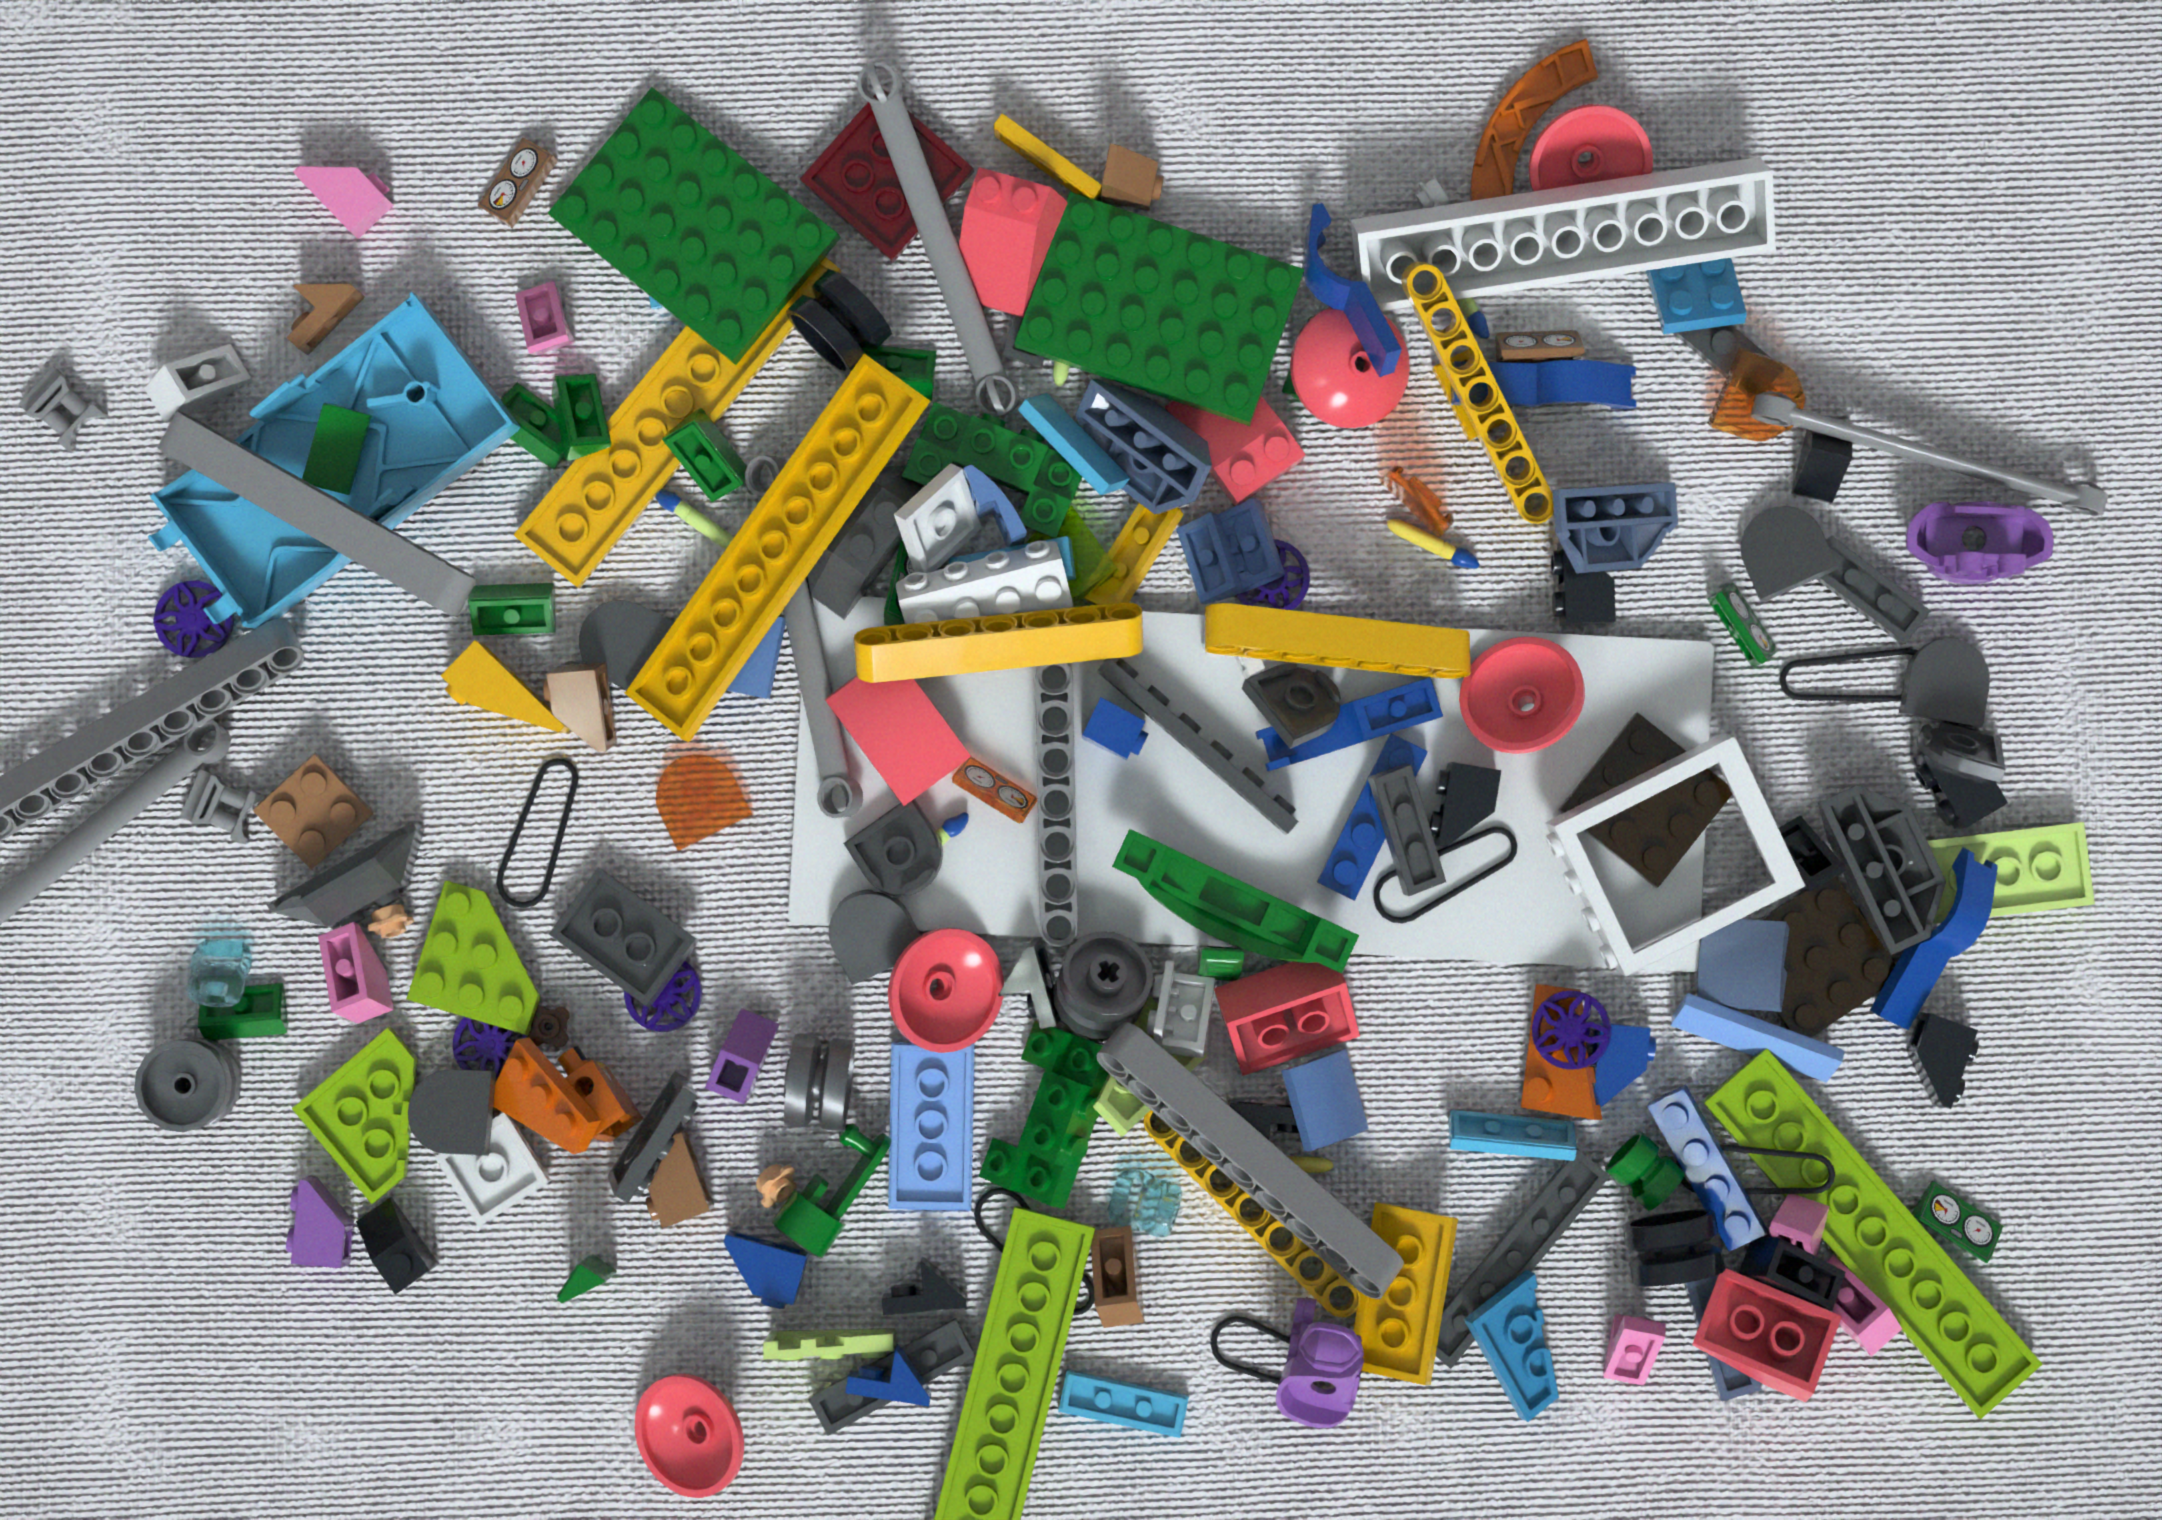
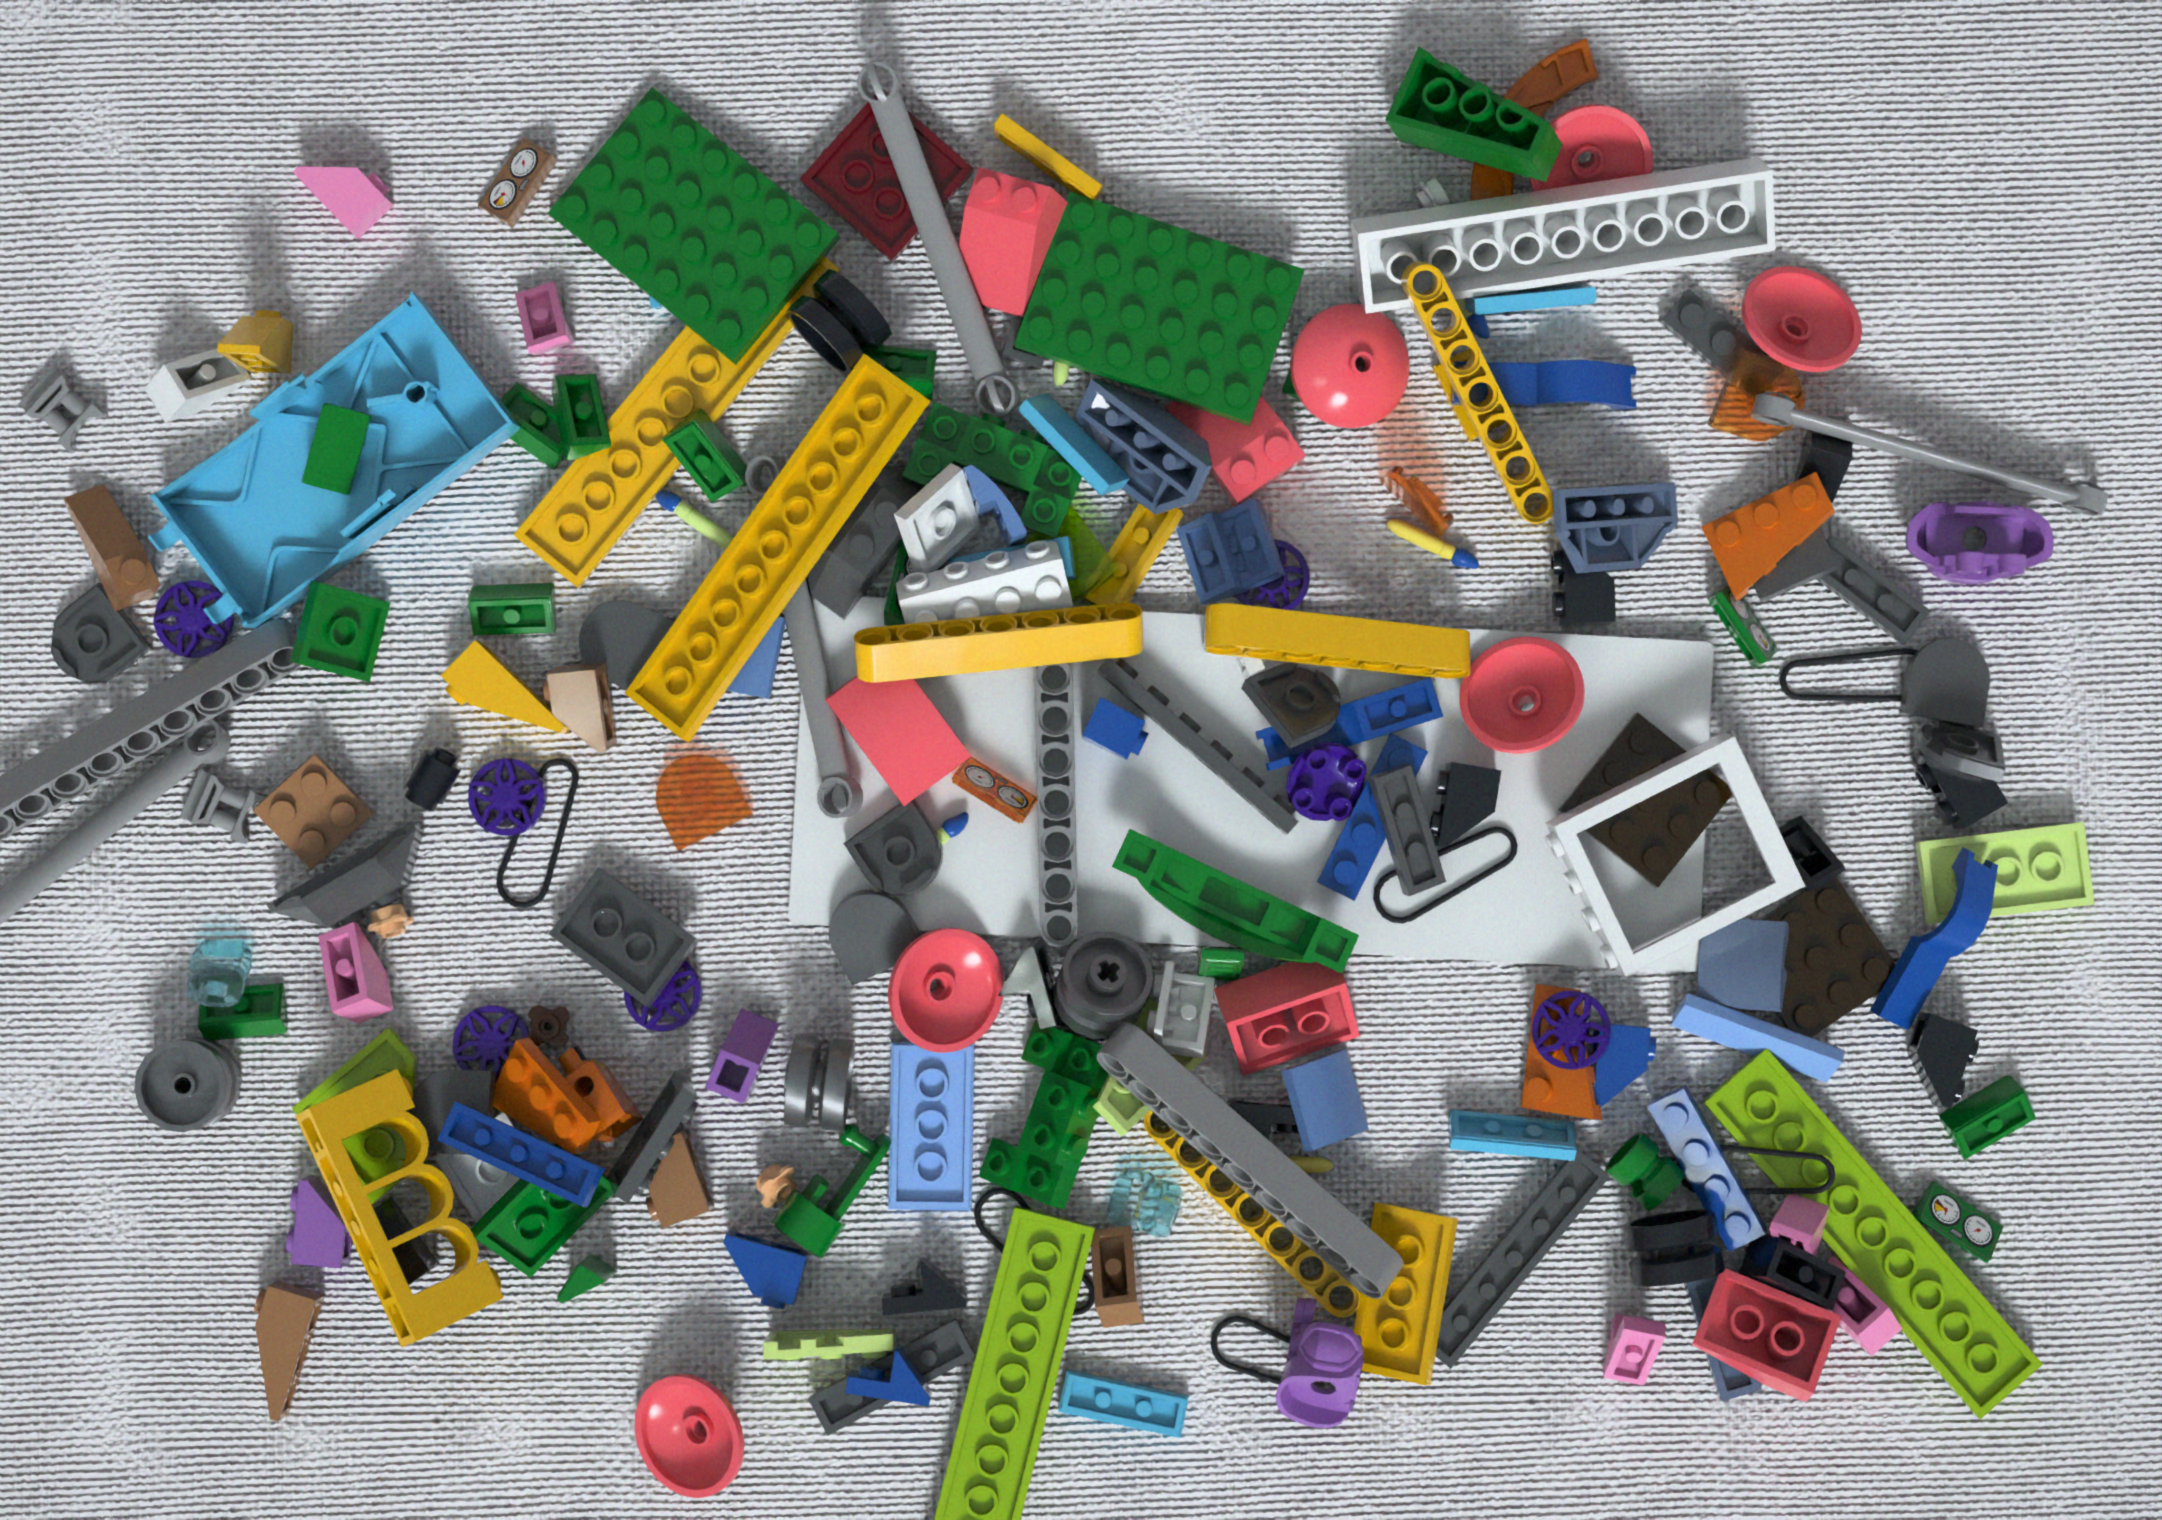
(94, 640): none -> dark grey tile
(112, 548): none -> medium nougat slope
(260, 343): none -> yellow slope
(284, 1337): none -> medium nougat slope
(317, 514): light grey beam -> none
(331, 306): medium nougat slope -> none
(340, 631): none -> green plate
(386, 1103): none -> yellow fence
(432, 778): none -> black brick
(473, 964): lime plate -> none
(507, 796): none -> dark purple wheel
(521, 1154): none -> blue plate
(534, 1223): none -> green plate
(1130, 179): medium nougat slope -> none
(1325, 781): none -> dark purple dish
(1350, 297): blue piece -> none
(1468, 121): none -> green wedge
(1514, 1345): dark azure wing -> none
(1532, 299): none -> medium azure tile
(1538, 346): medium nougat slope -> none
(1697, 296): dark azure plate -> none
(1764, 531): none -> orange wing
(1801, 319): none -> coral dish
(1885, 864): dark grey wedge -> none
(1987, 1116): none -> green slope

